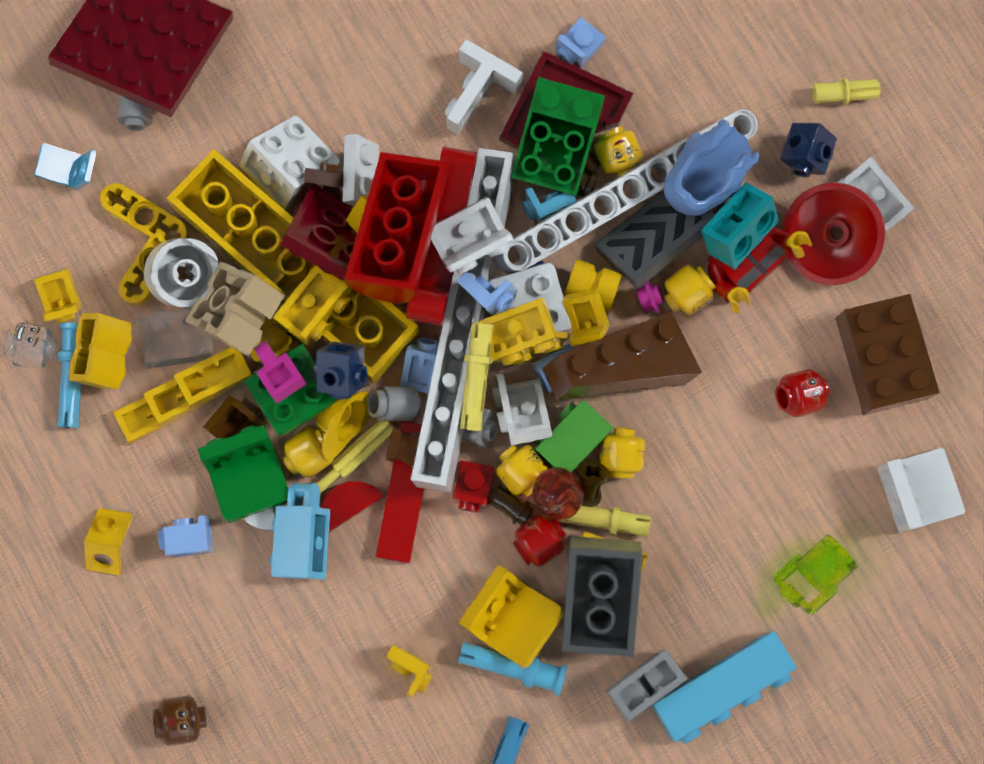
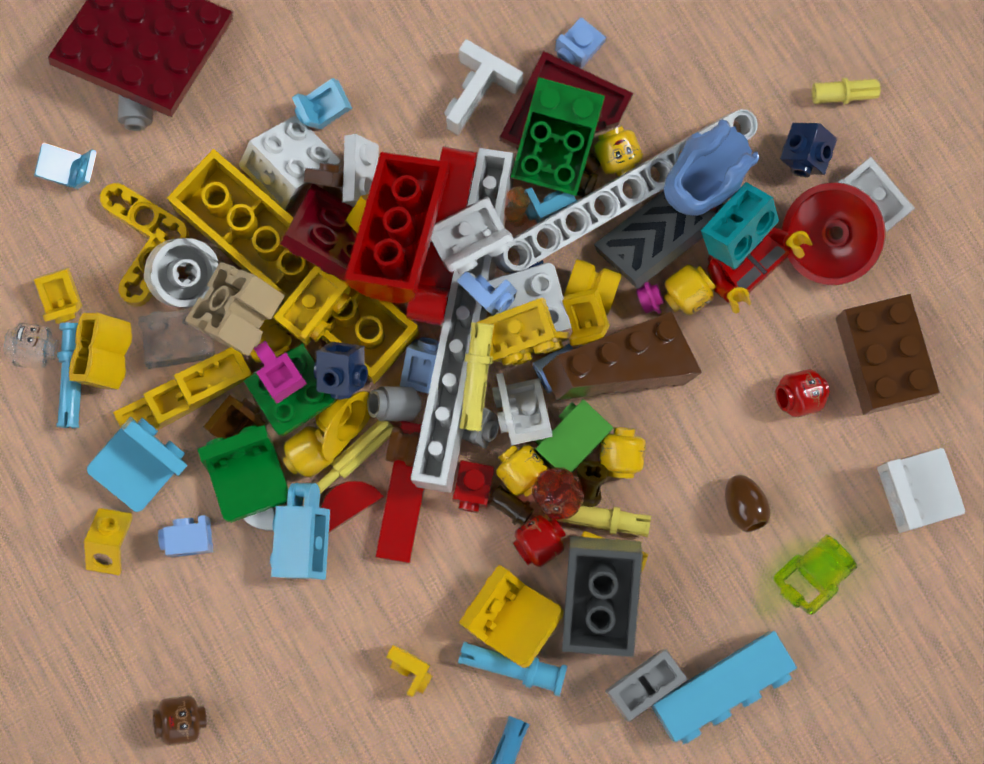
(136, 464): none -> medium azure bracket
(322, 105): none -> medium azure bracket
(517, 207): none -> clear orange arm
(746, 504): none -> reddish brown animal

